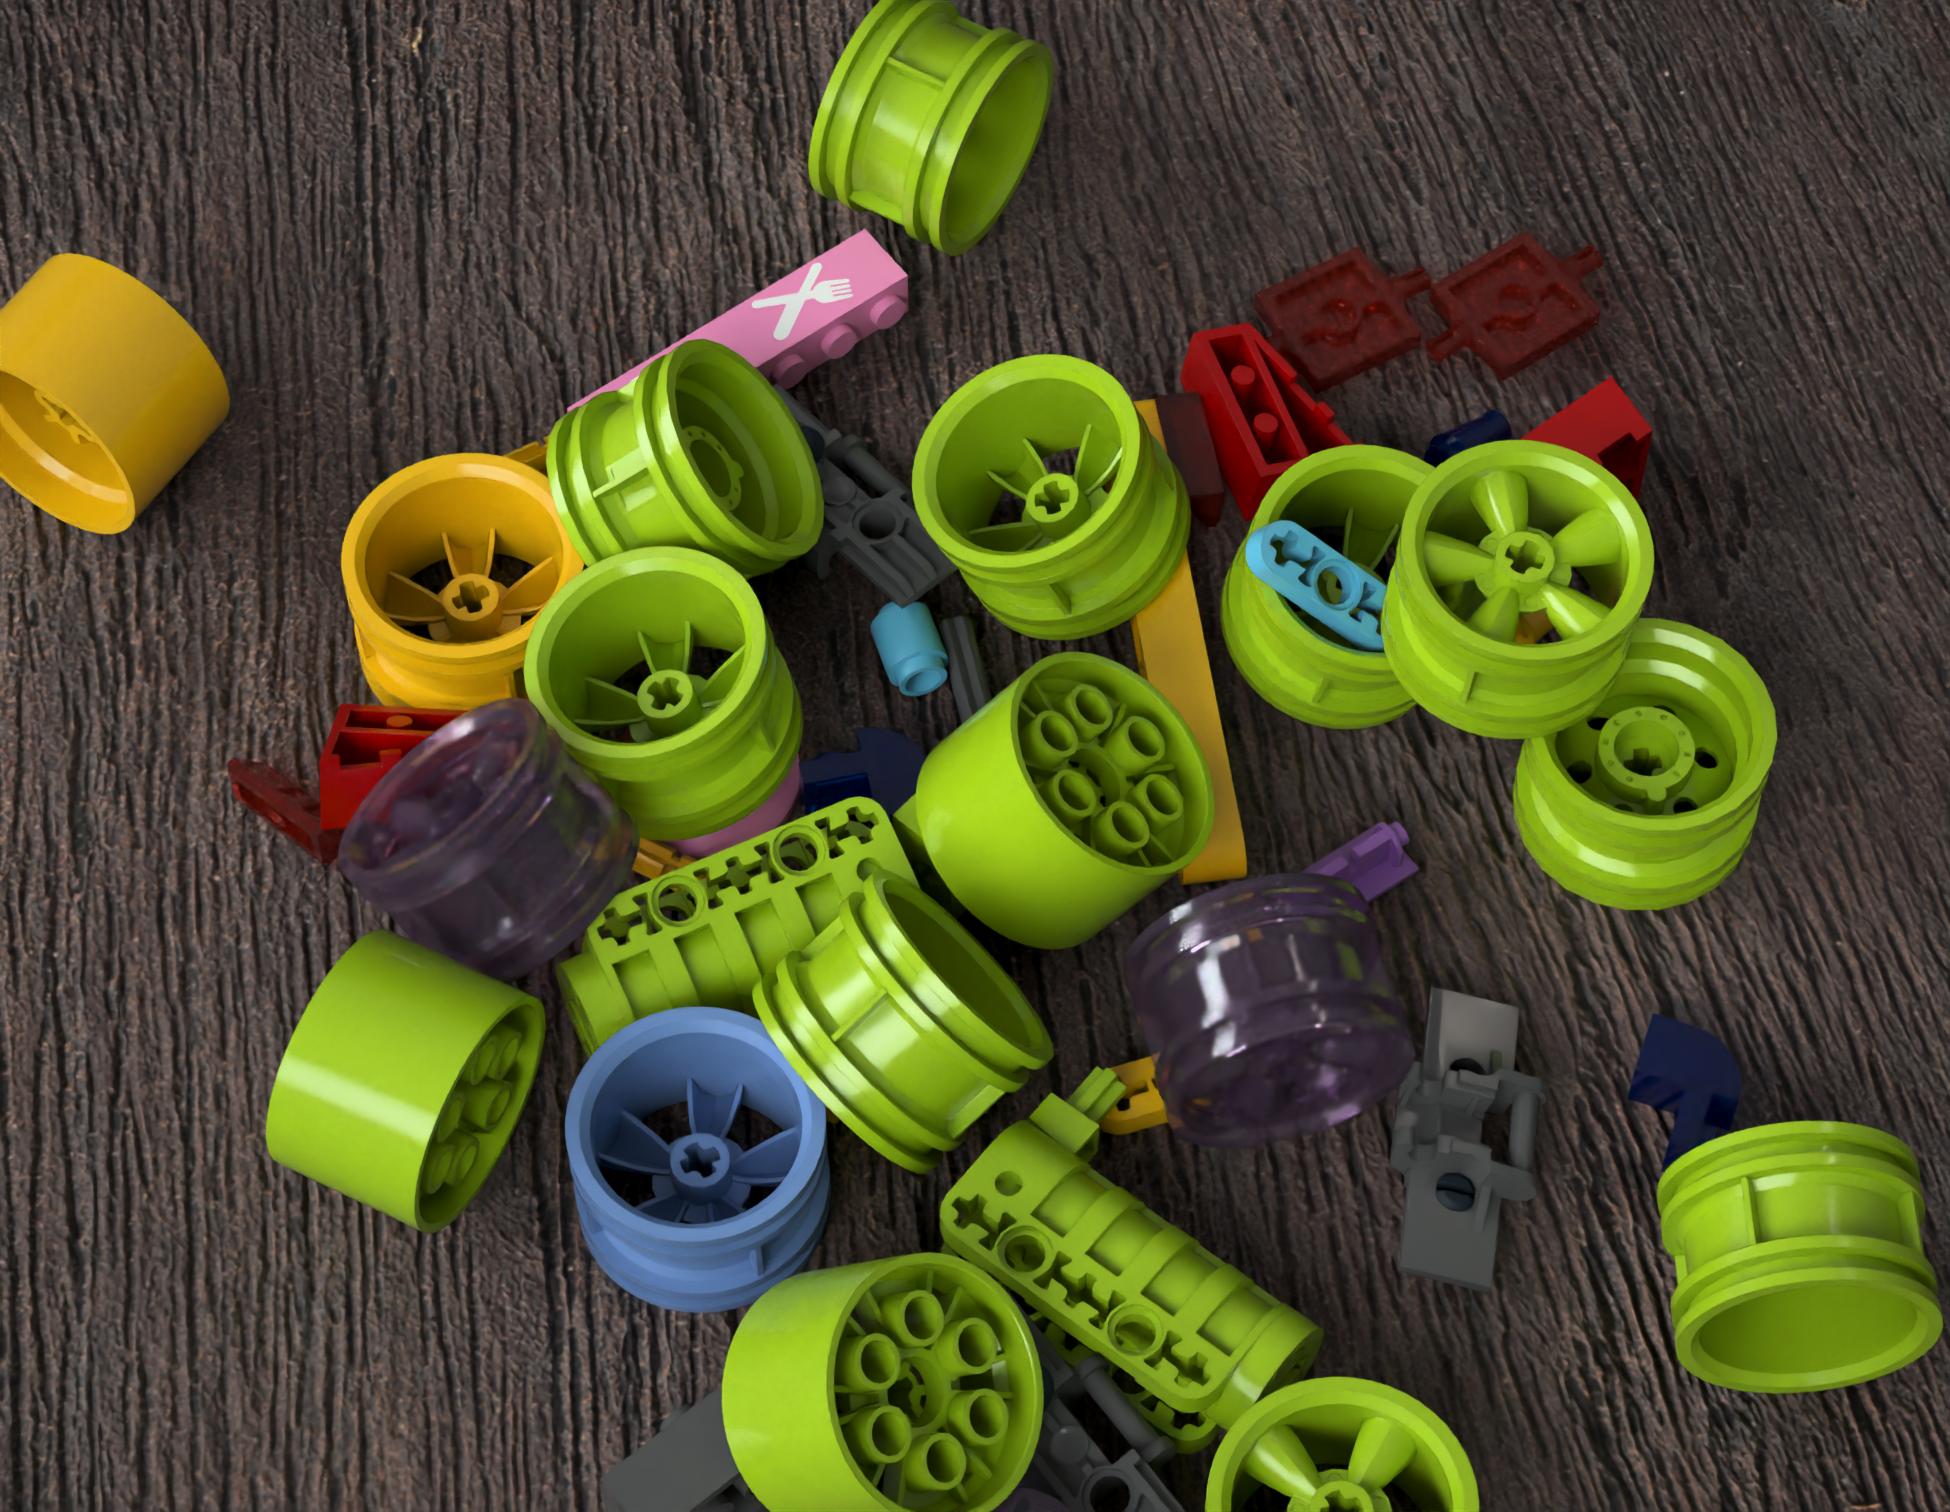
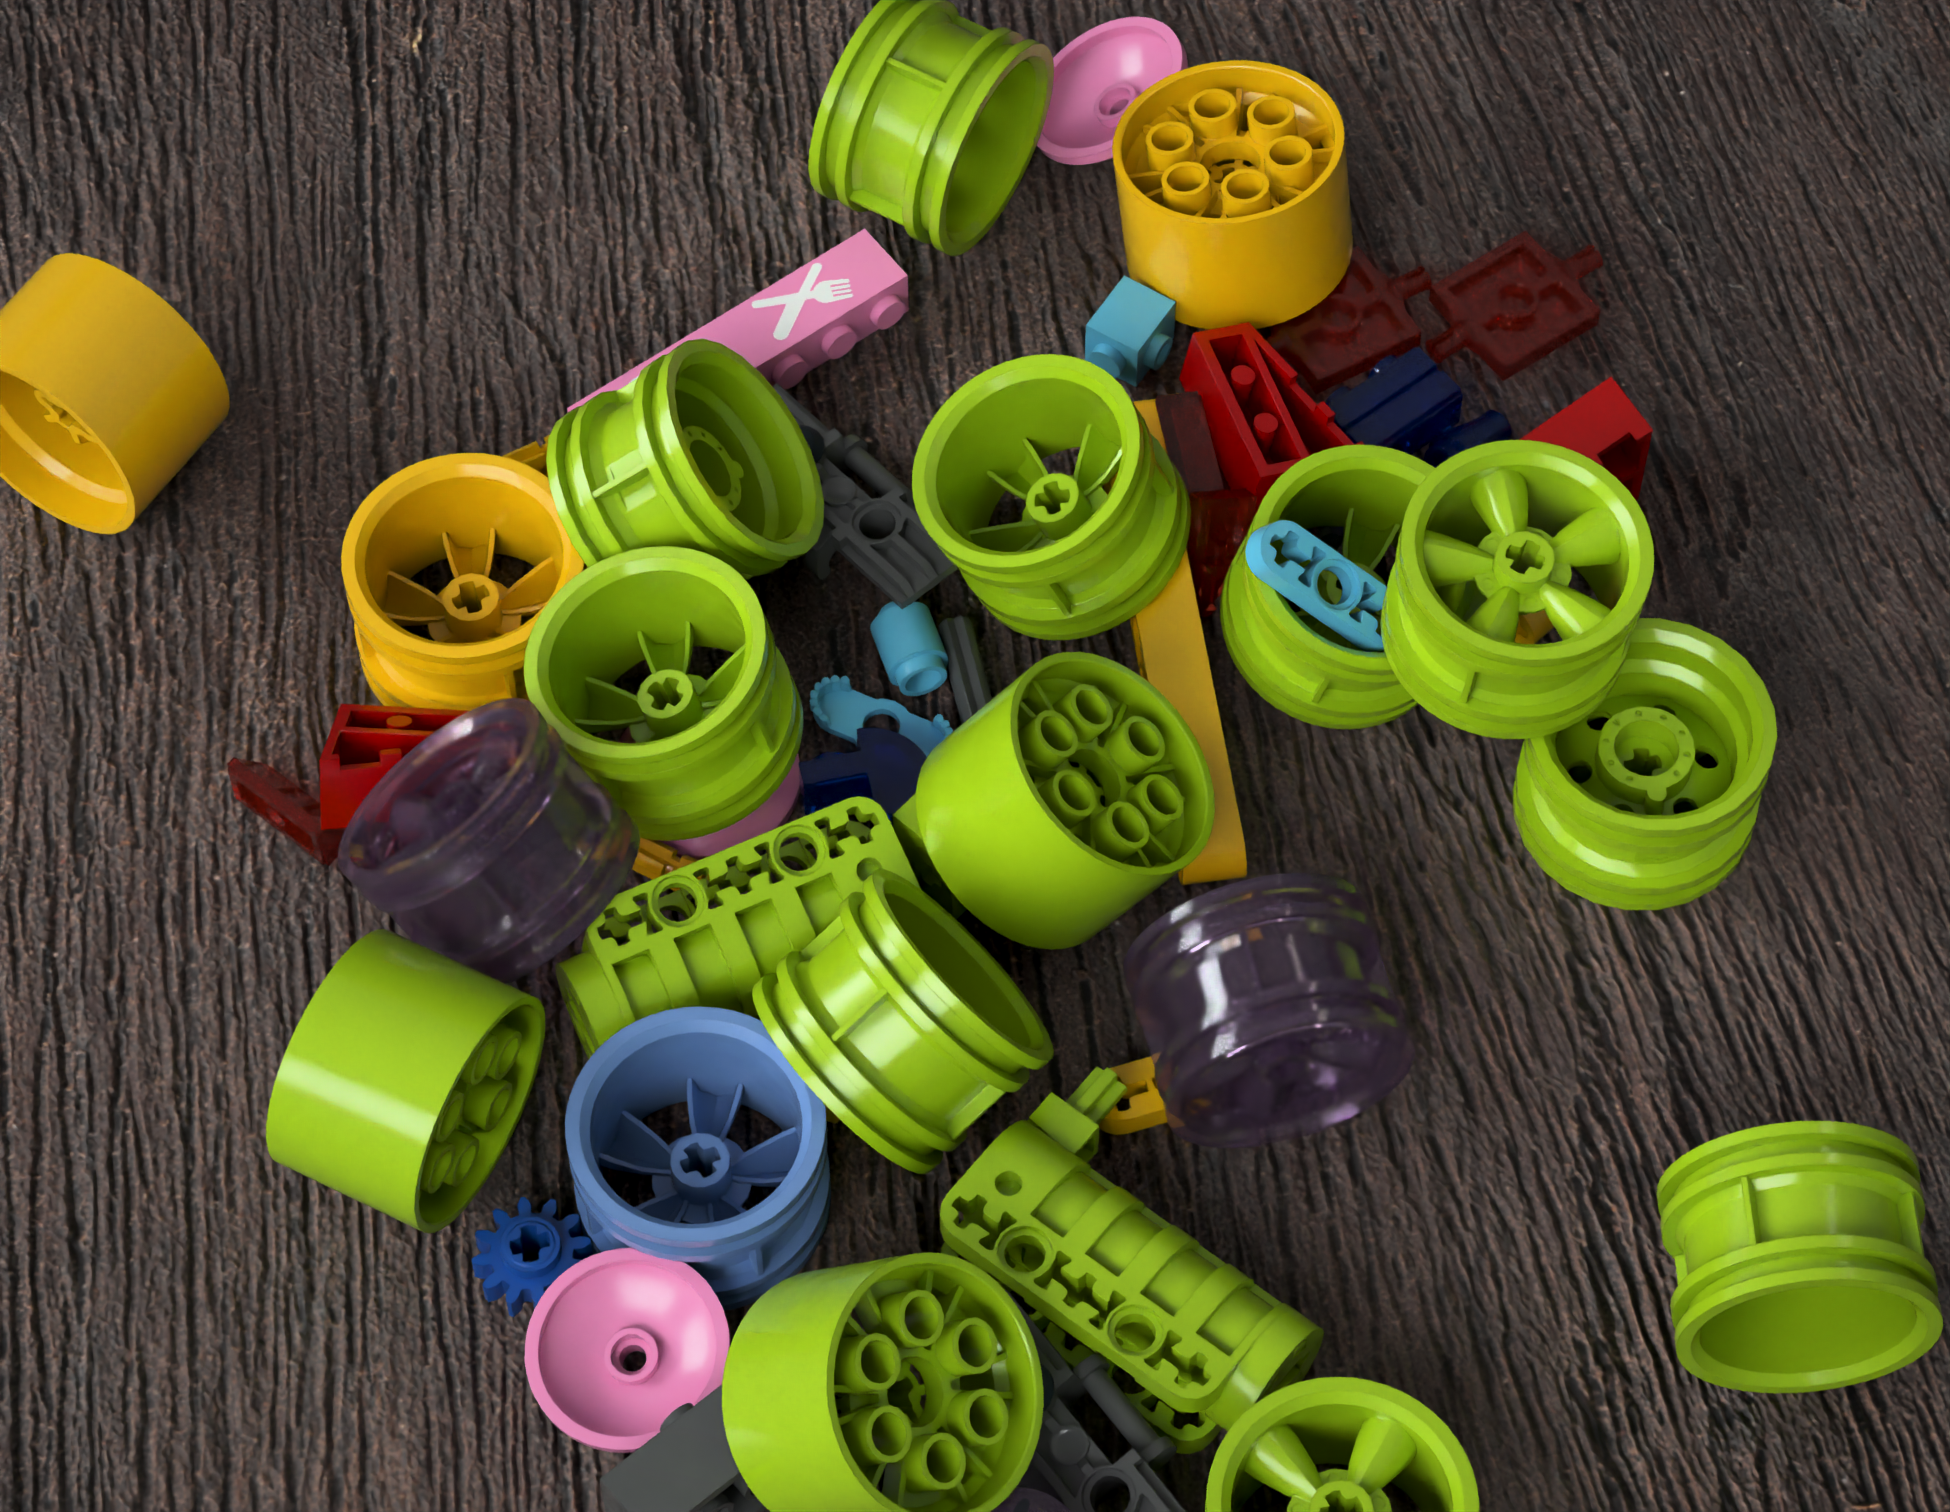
(505, 1252): none -> blue gear
(601, 1315): none -> bright pink dish
(844, 710): none -> medium azure piece
(1099, 80): none -> bright pink dish
(1131, 331): none -> medium azure brick
(1203, 186): none -> yellow wheel
(1216, 532): none -> clear red slope
(1370, 861): medium lavender hinge -> none
(1399, 403): none -> clear blue brick
(1437, 1138): dark grey piece -> none
(1689, 1076): clear blue brick -> none

